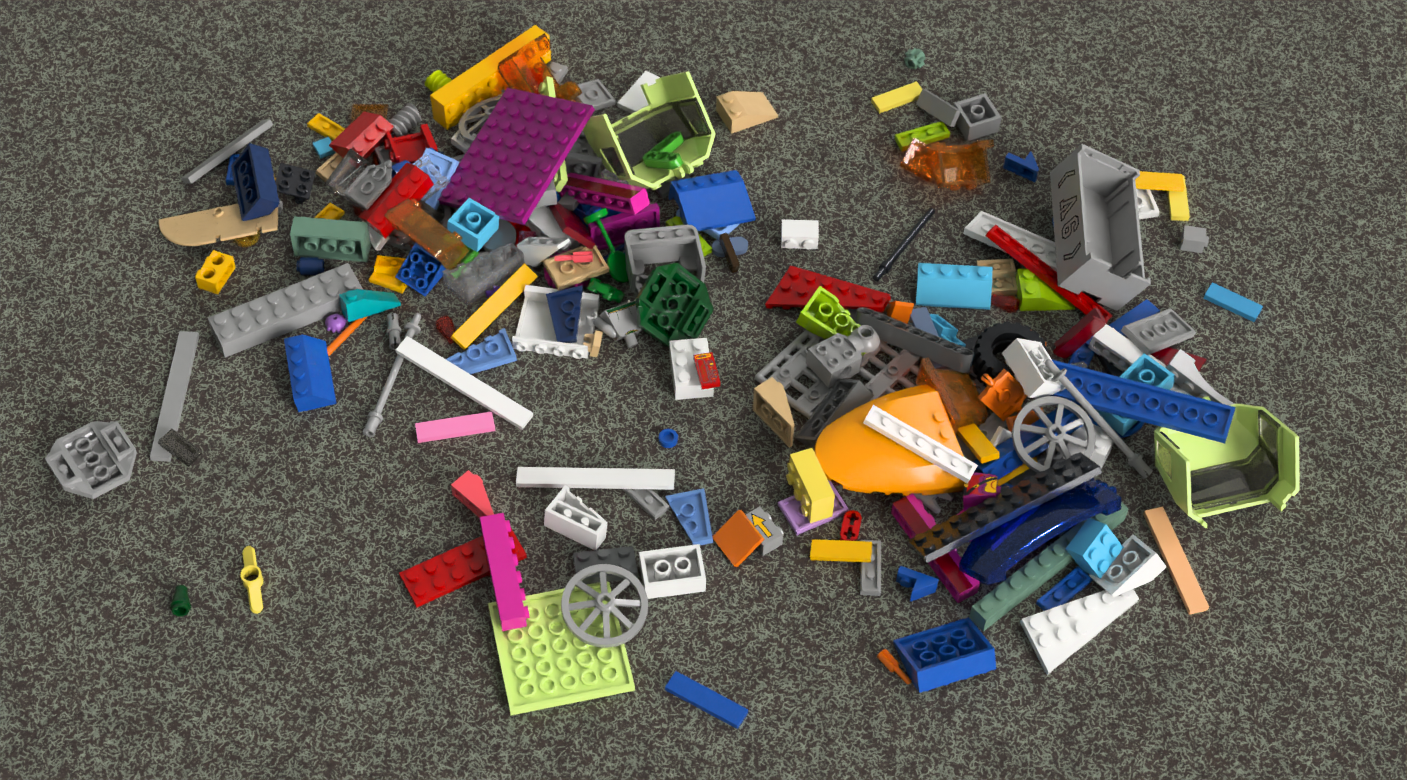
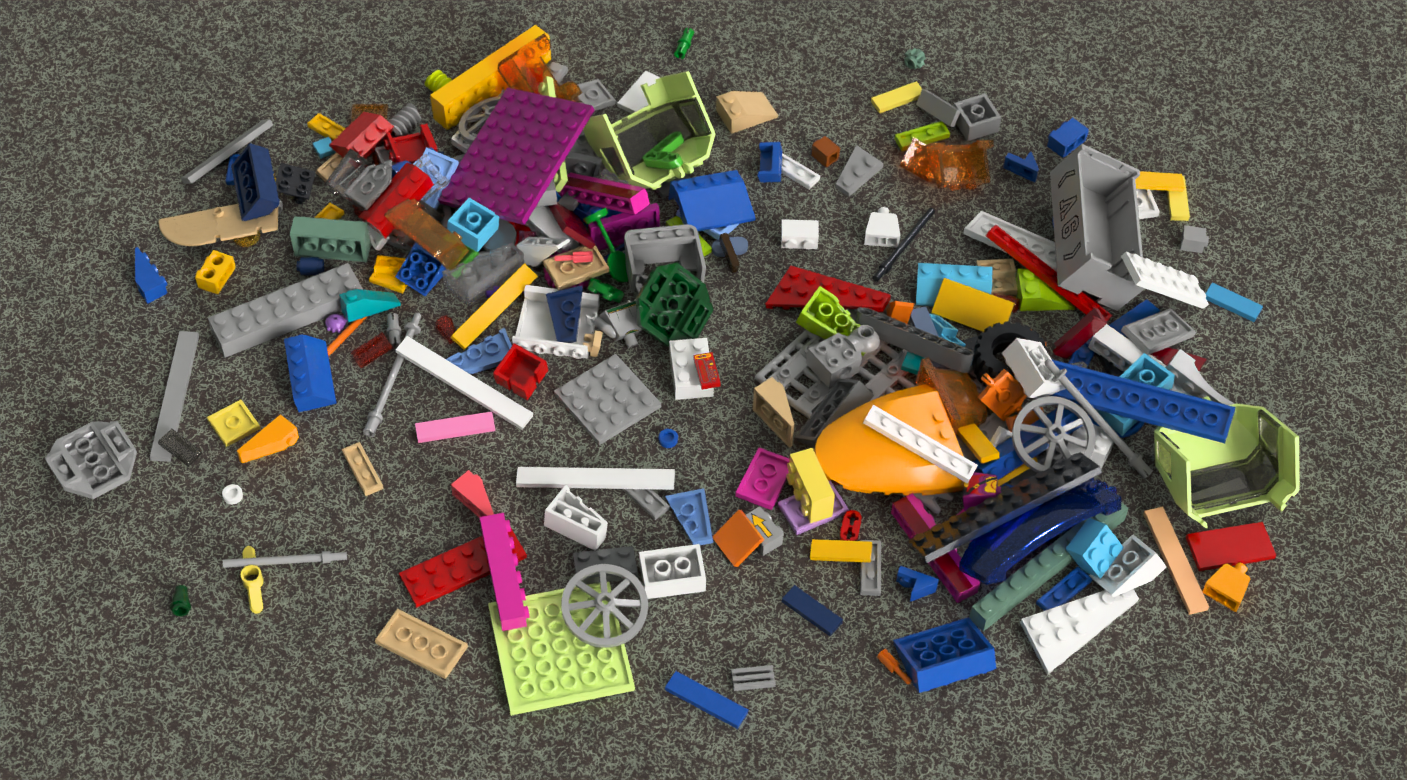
(148, 282): none -> blue slope
(232, 494): none -> white tile
(233, 423): none -> light yellow tile
(271, 439): none -> light orange slope
(324, 557): none -> light grey bar
(362, 469): none -> tan tile
(371, 350): none -> clear red plate
(421, 643): none -> tan tile
(520, 371): none -> red piece
(607, 399): none -> light grey plate
(684, 43): none -> green pin
(764, 479): none -> dark pink plate
(767, 674): none -> light grey tile
(770, 162): none -> blue panel
(799, 172): none -> white tile
(812, 610): none -> dark blue tile
(825, 151): none -> dark orange brick
(857, 171): none -> light grey wing
(882, 229): none -> white torso
(911, 363): none -> teal tile
(970, 306): none -> yellow tile
(1067, 137): none -> blue brick
(1164, 280): none -> white plate
(1228, 585): none -> light orange torso
(1230, 546): none -> red tile

